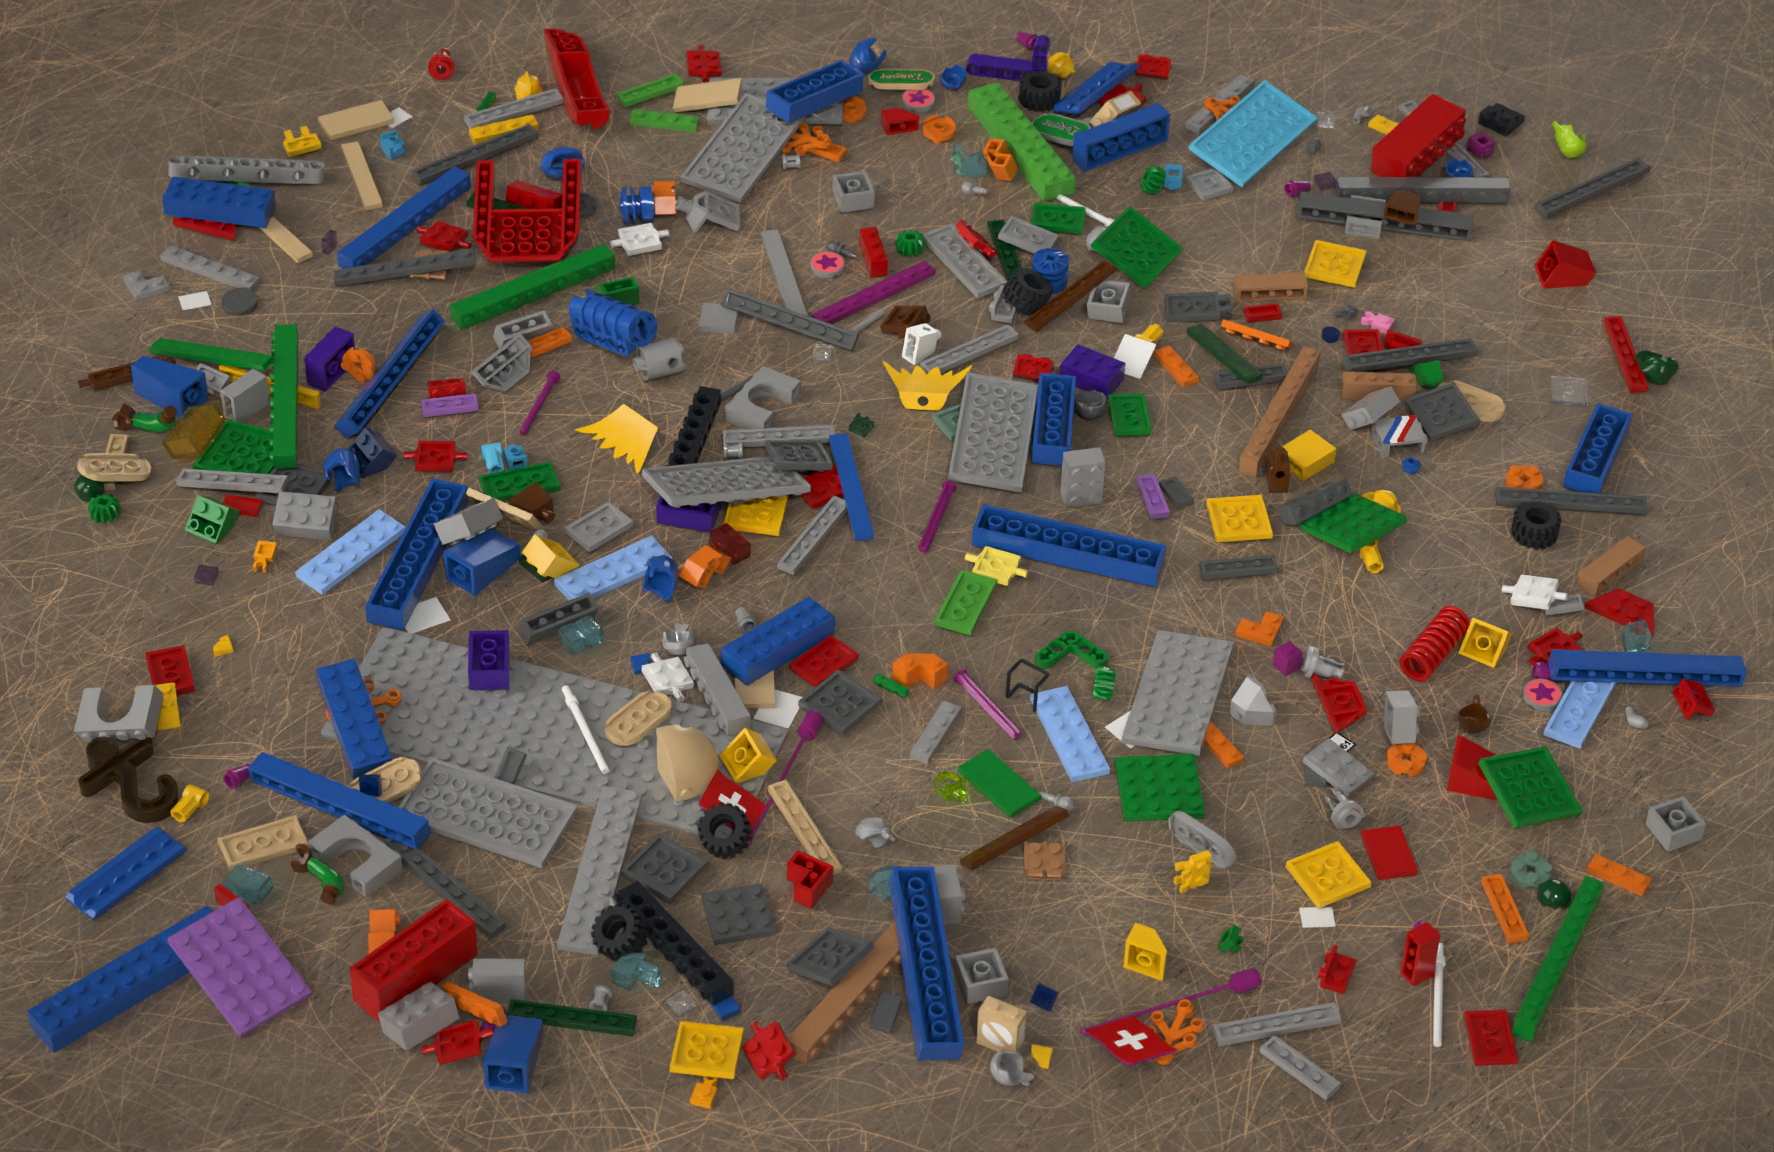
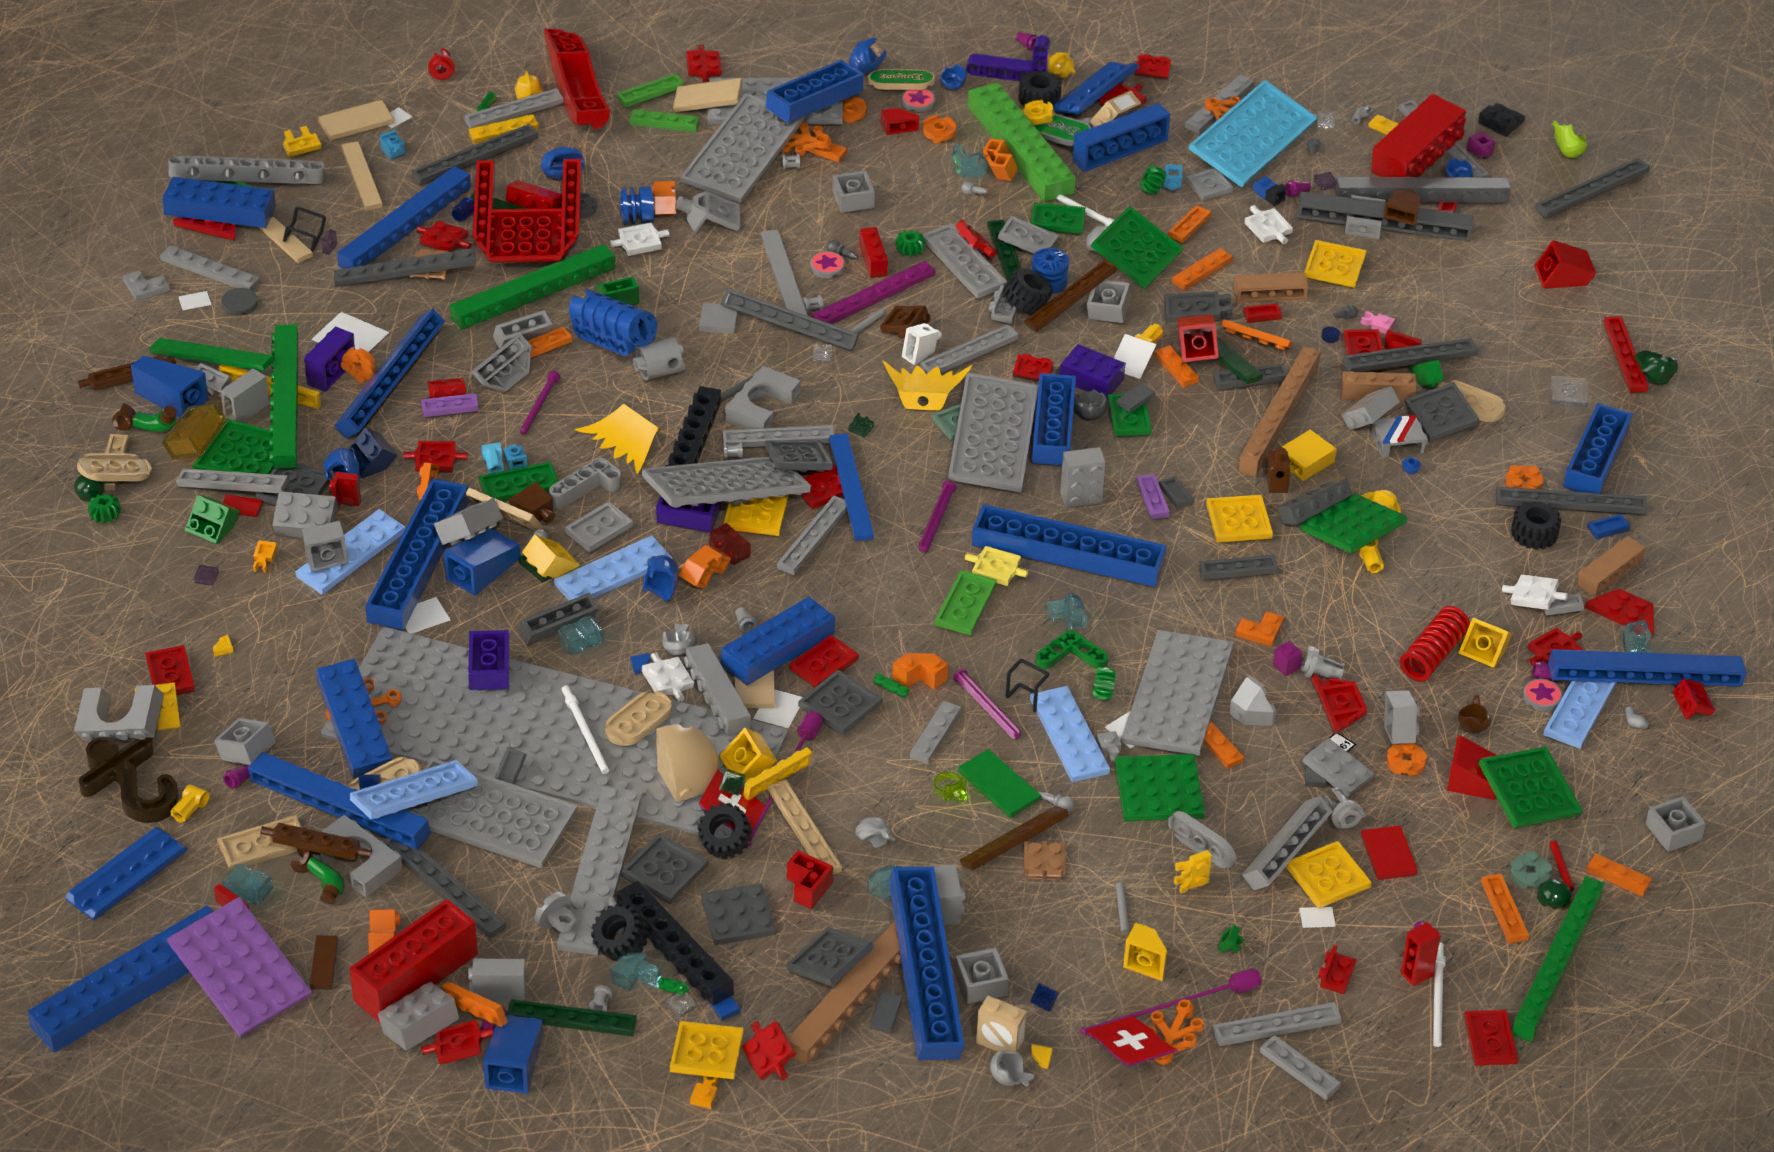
(245, 741): none -> light grey brick
(315, 239): none -> black piece
(316, 841): none -> reddish brown plate
(324, 962): none -> reddish brown tile
(325, 546): none -> light grey brick
(346, 489): none -> red bracket
(365, 334): none -> white sticker
(413, 789): none -> light blue plate
(426, 473): none -> orange plate
(463, 209): none -> clear blue brick
(555, 909): none -> light grey tile
(594, 474): none -> light grey beam
(673, 986): none -> green axle
(732, 782): none -> clear green tile
(777, 773): none -> yellow plate
(818, 300): none -> light grey bush
(1038, 112): none -> yellow plate
(1069, 609): none -> clear light blue brick
(1109, 744): none -> light grey plate
(1122, 908): none -> light grey bar
(1135, 397): none -> dark grey tile
(1189, 223): none -> orange plate
(1197, 338): none -> red slope
(1202, 269): none -> orange plate
(1268, 225): none -> white plate
(1270, 191): none -> leg
(1287, 843): none -> light grey brick
(1561, 864): none -> red bar
(1608, 526): none -> blue tile

